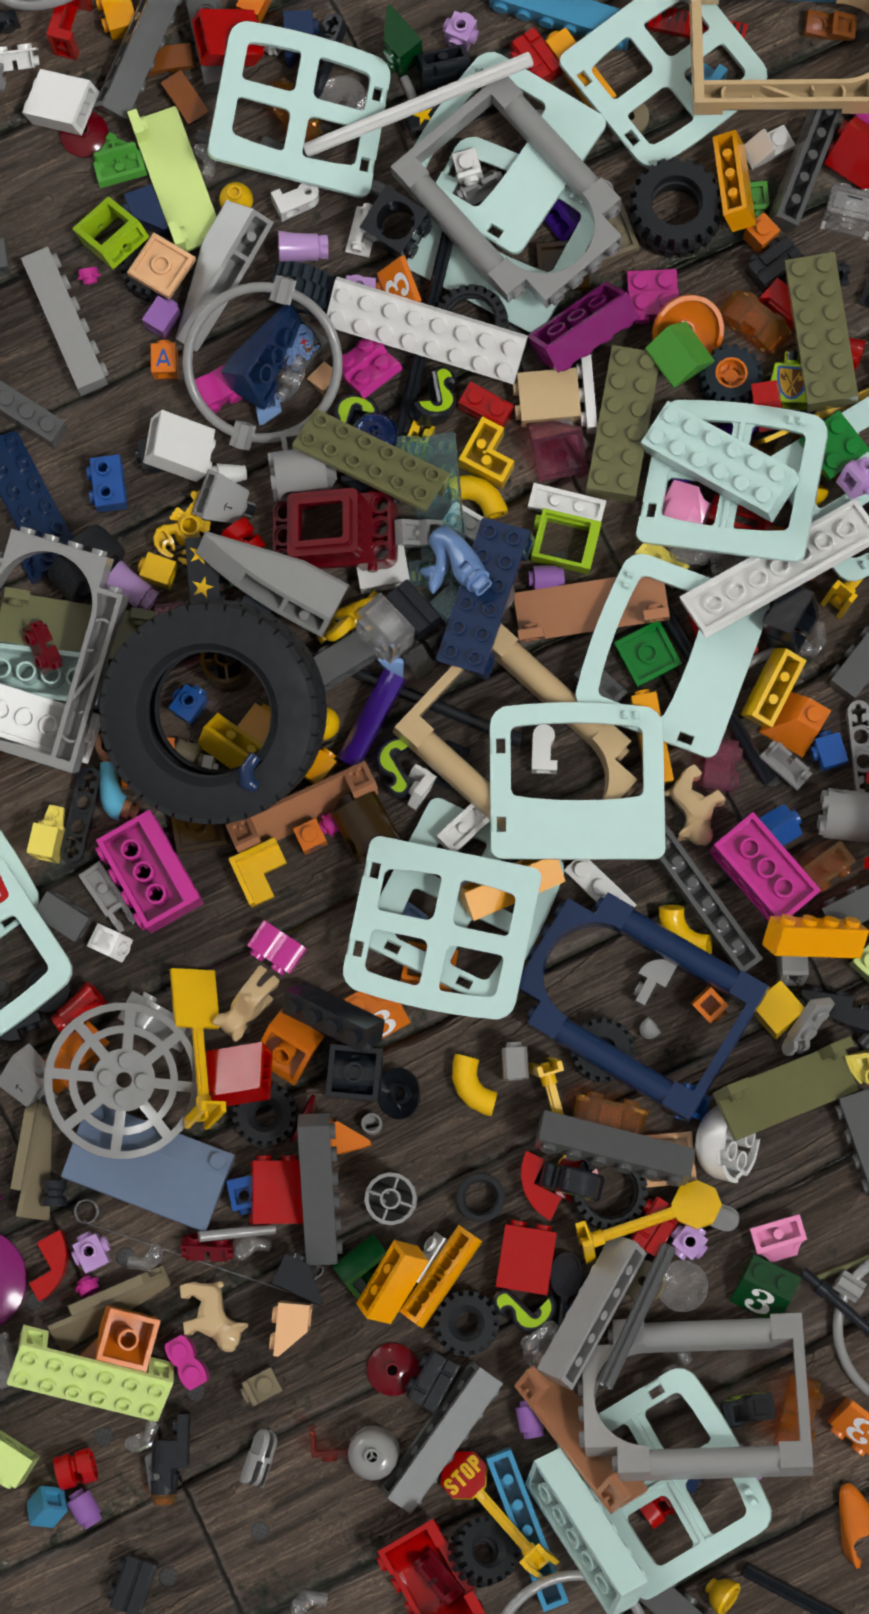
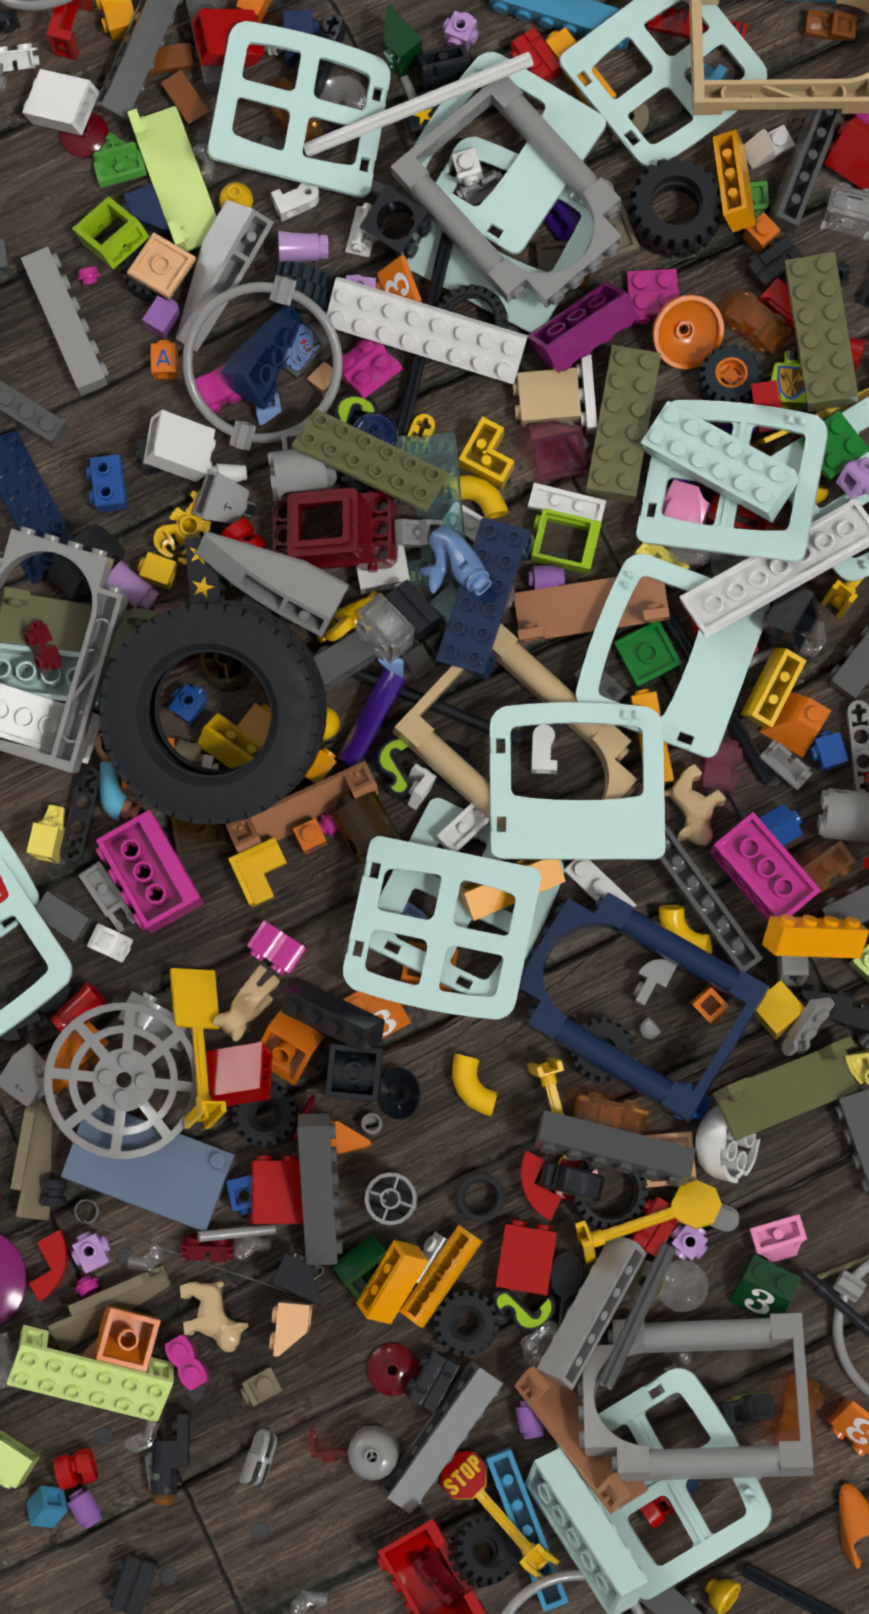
(246, 774): dark blue arm -> none
(292, 379): clear dish -> none
(442, 399): black animal -> none
(480, 402): red brick -> none
(515, 1062): light grey brick -> none
(679, 353): bright green slope -> none

